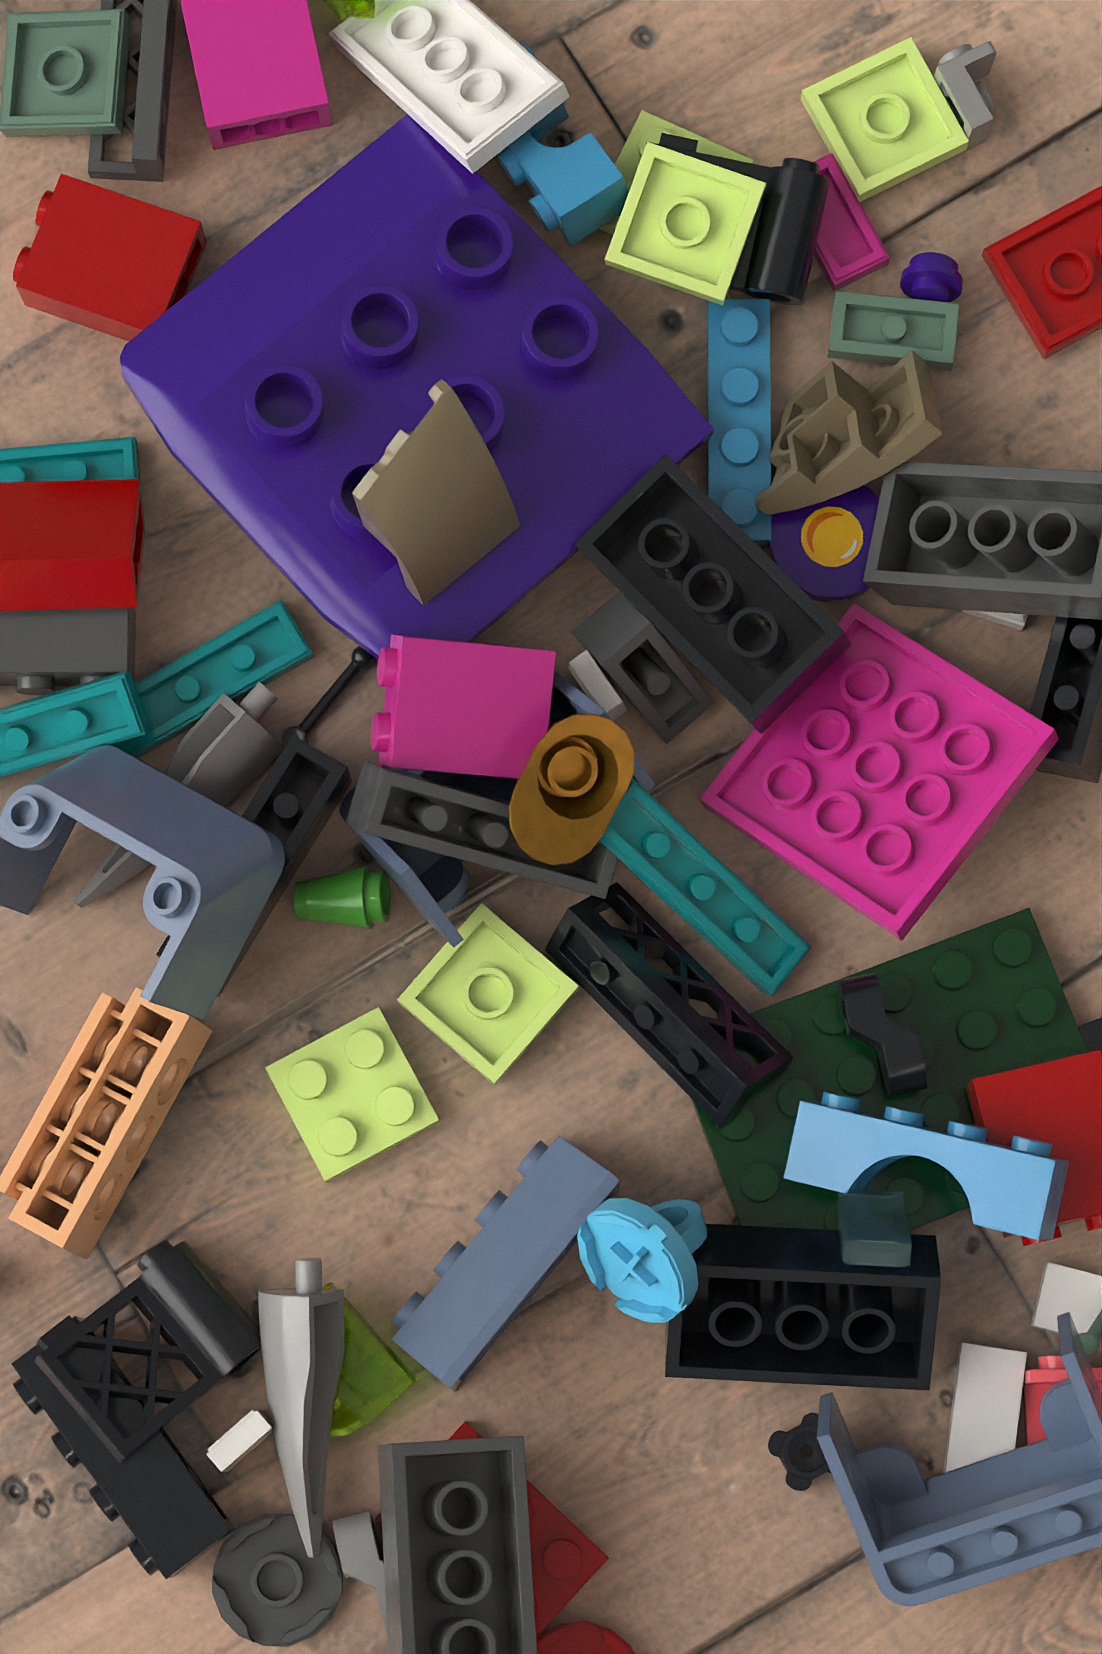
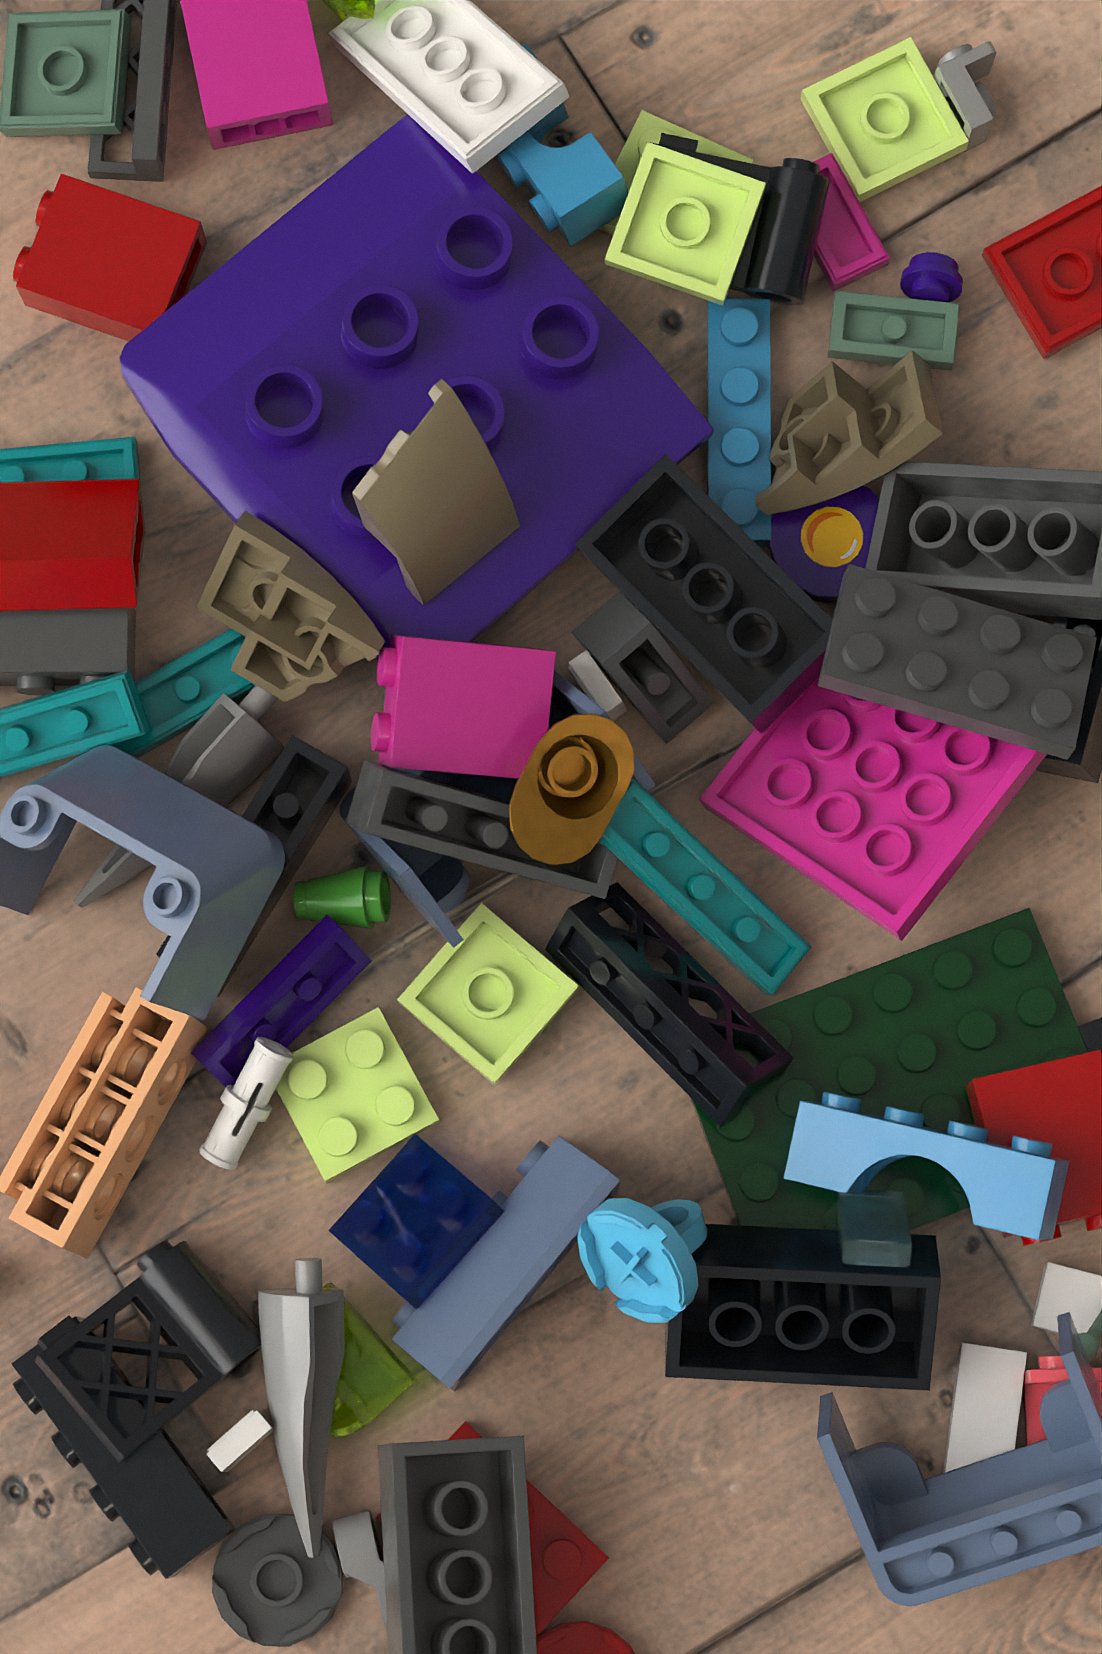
(246, 1103): none -> white pin
(284, 999): none -> dark purple plate
(289, 609): none -> dark tan slope
(360, 660): black hinge -> none
(416, 1221): none -> clear blue plate
(788, 1446): black plate -> none
(896, 1045): black piece -> none
(958, 662): none -> dark grey plate

